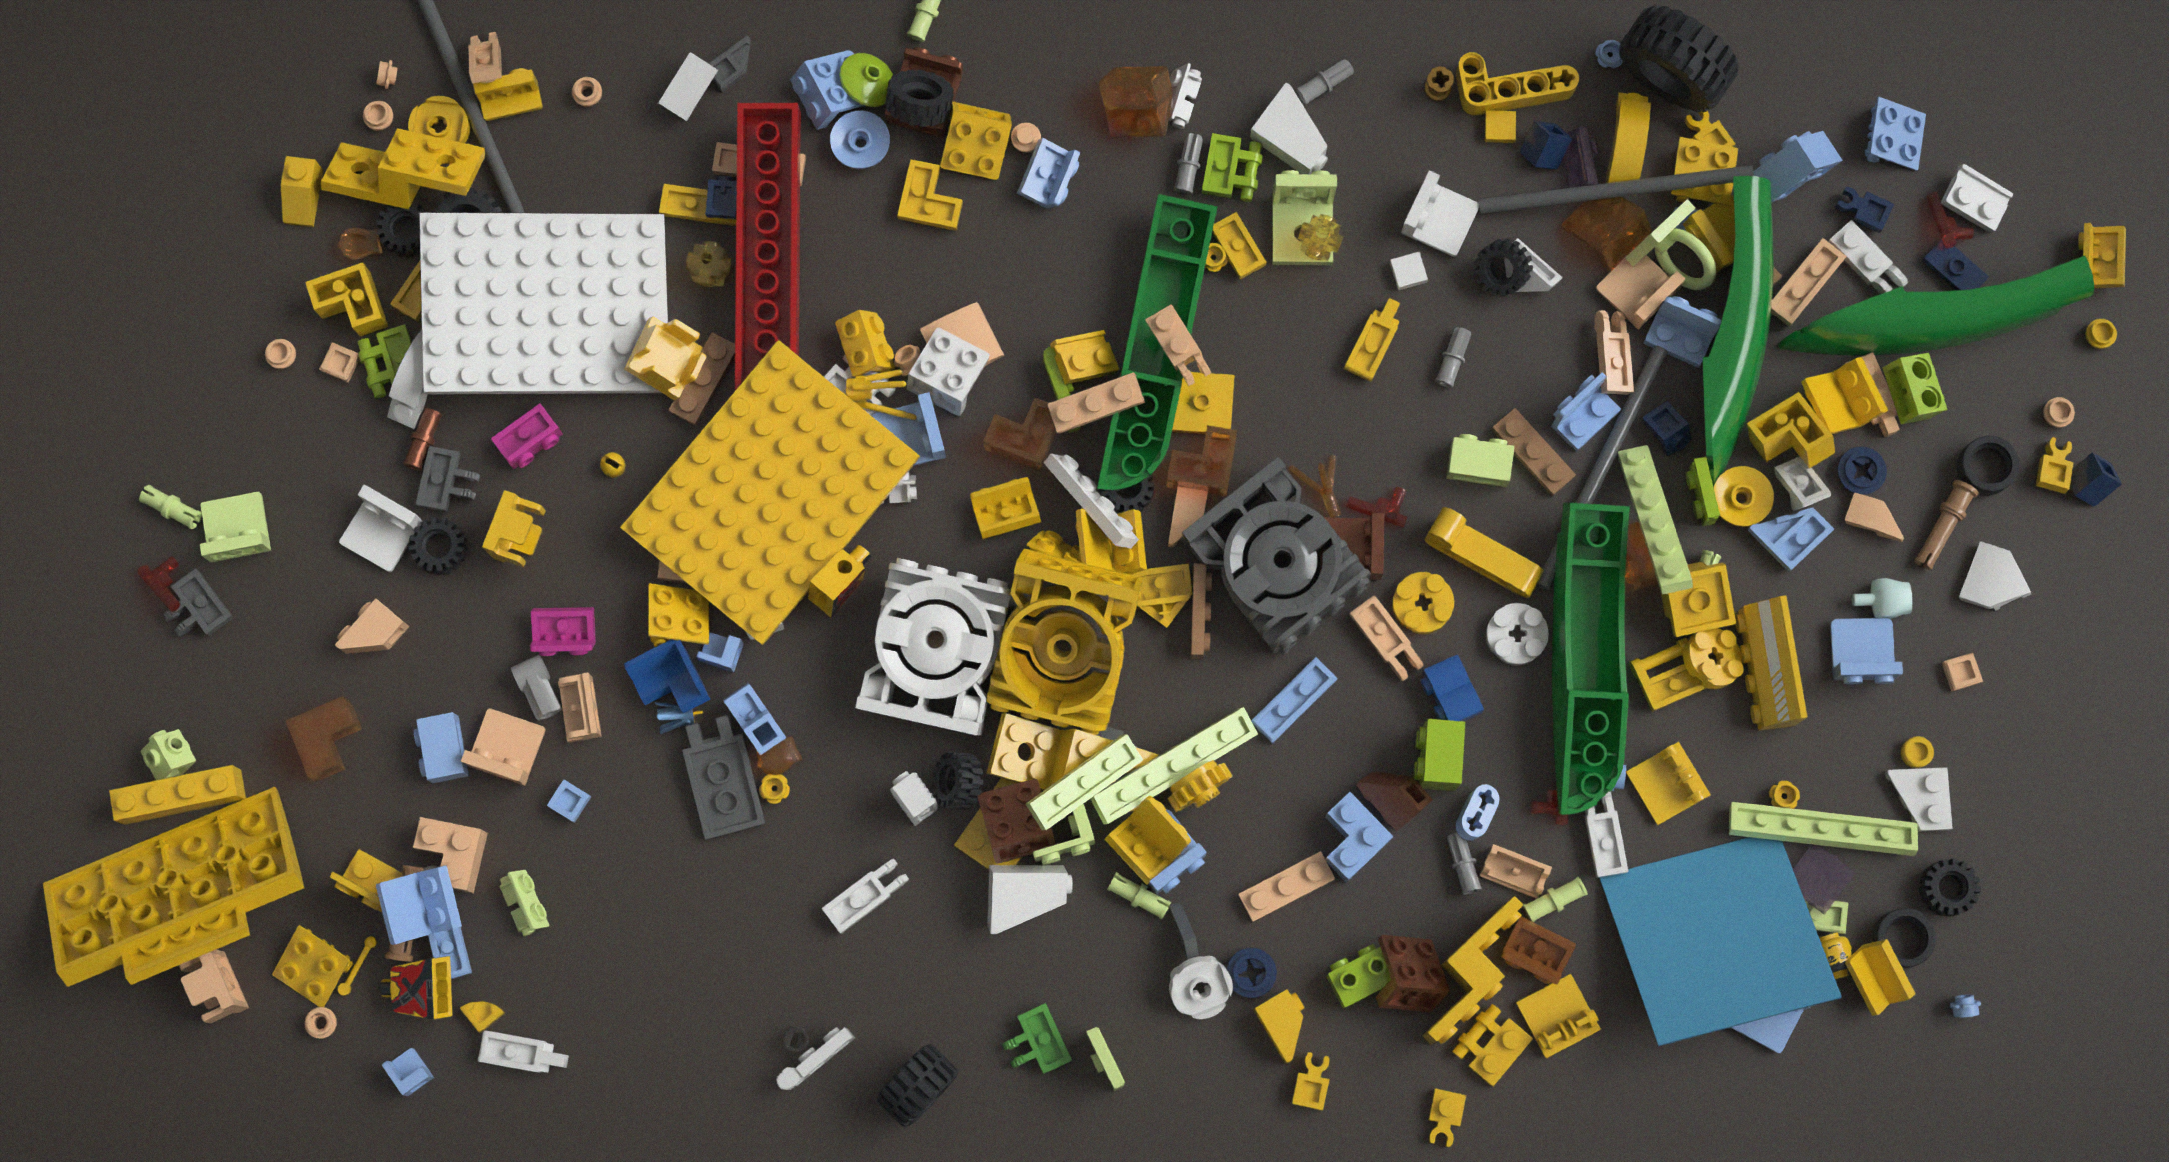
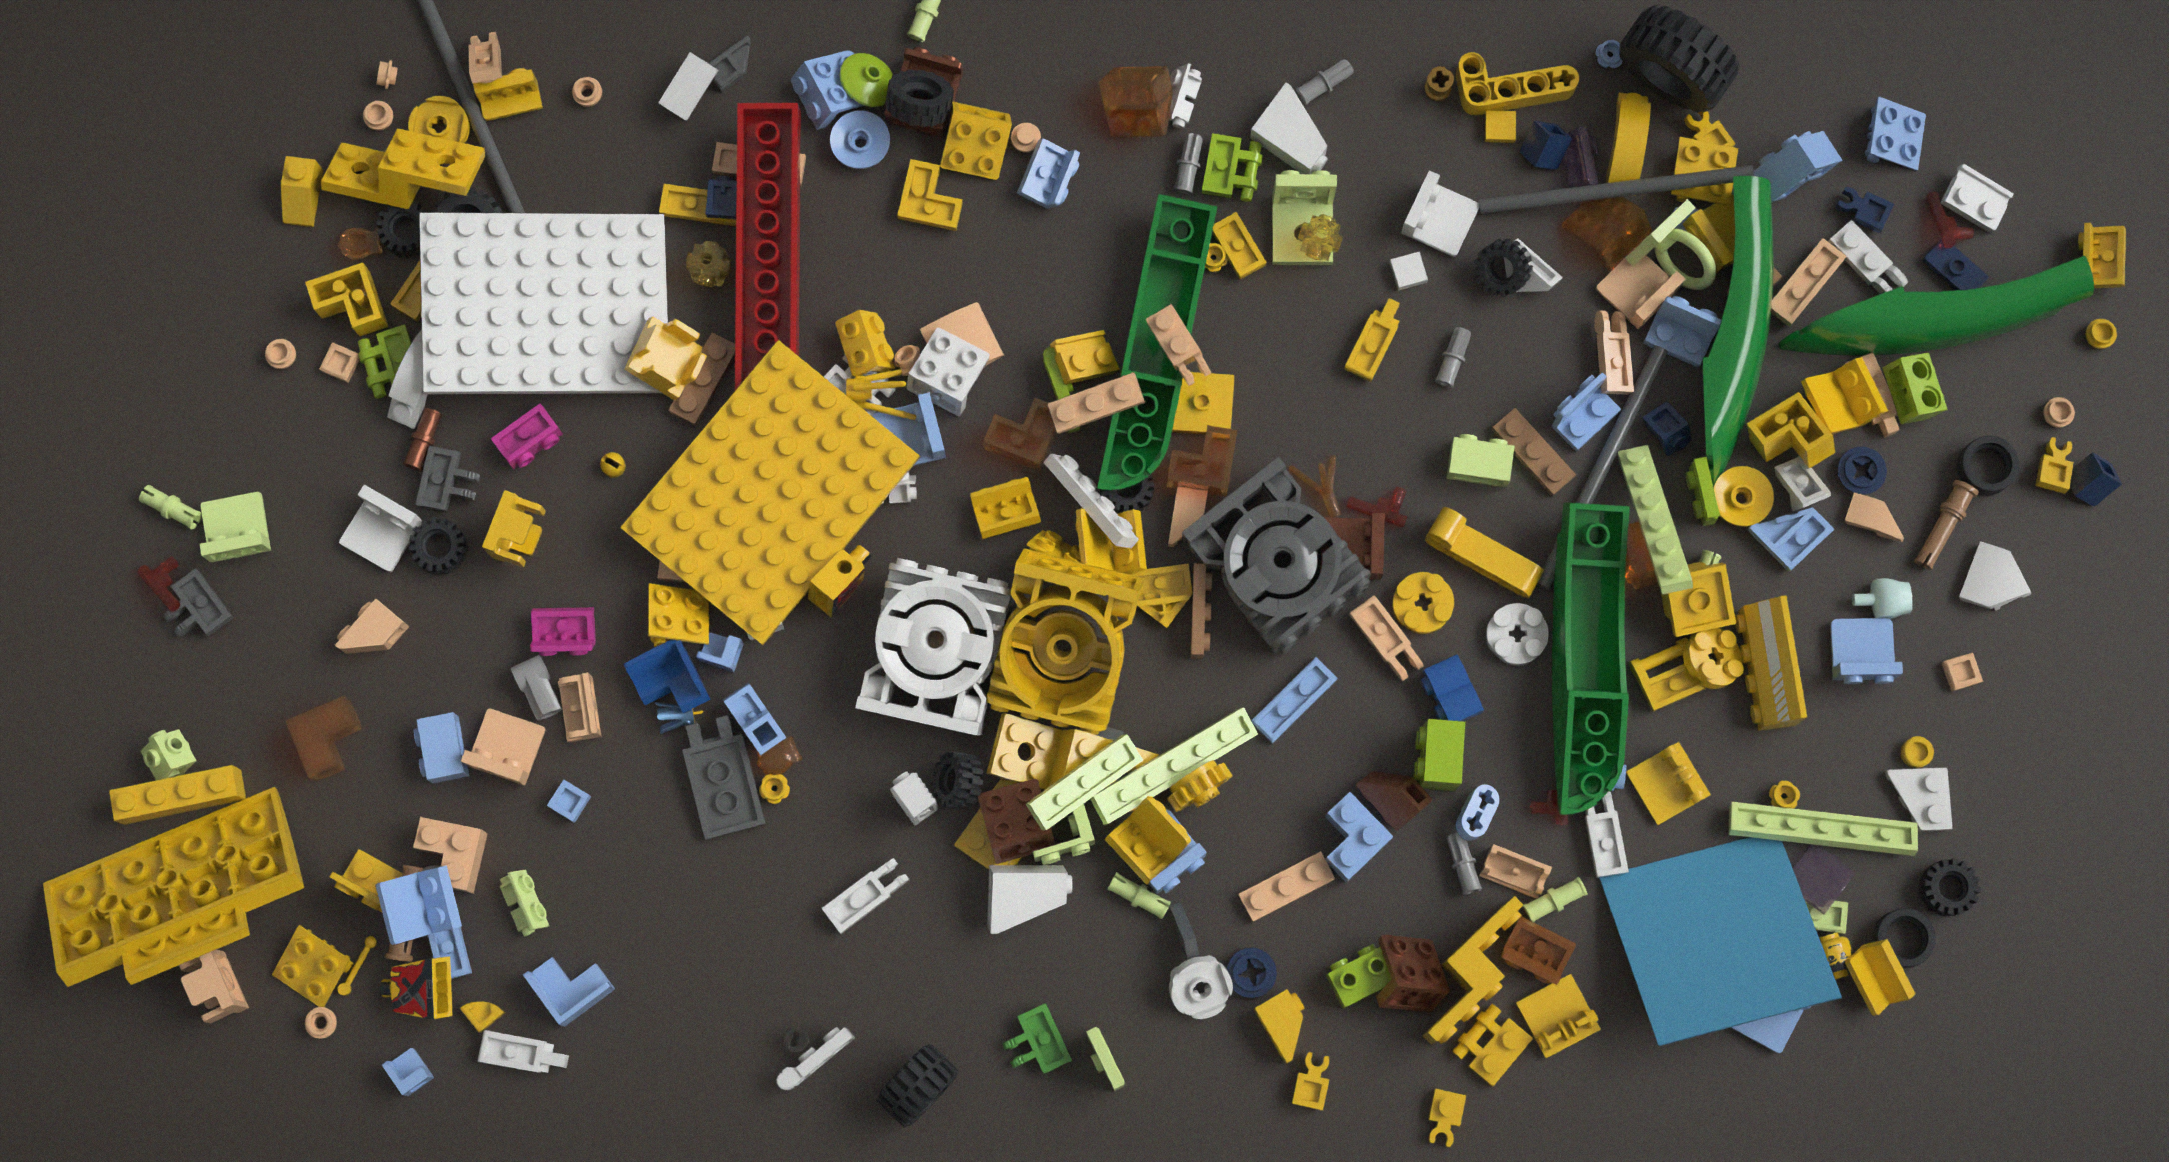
(564, 997): none -> light blue panel
(1965, 1006): light blue plate -> none

